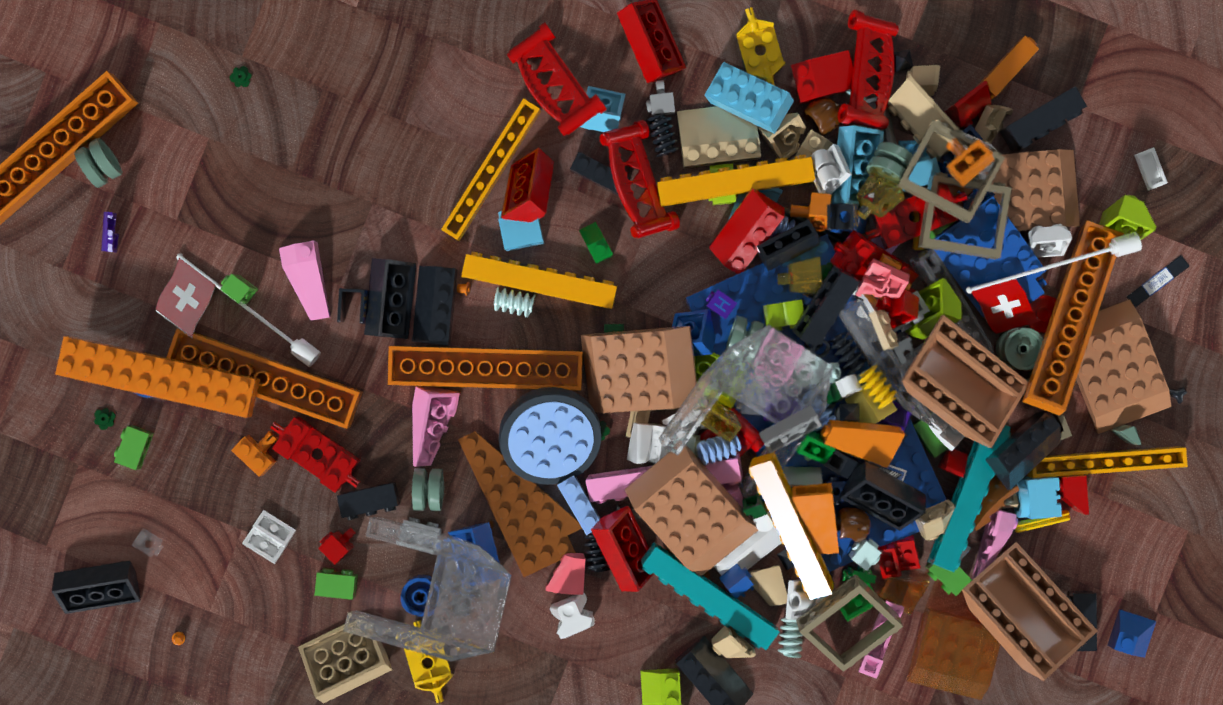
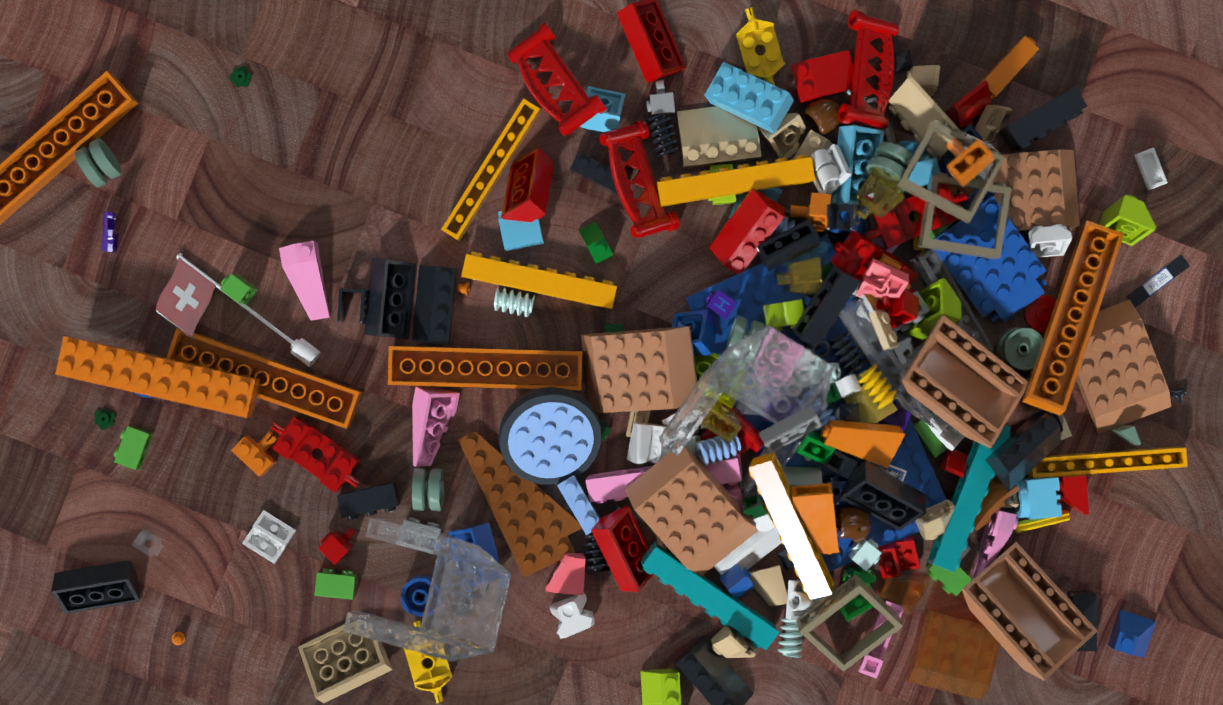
(1006, 302): flag -> none

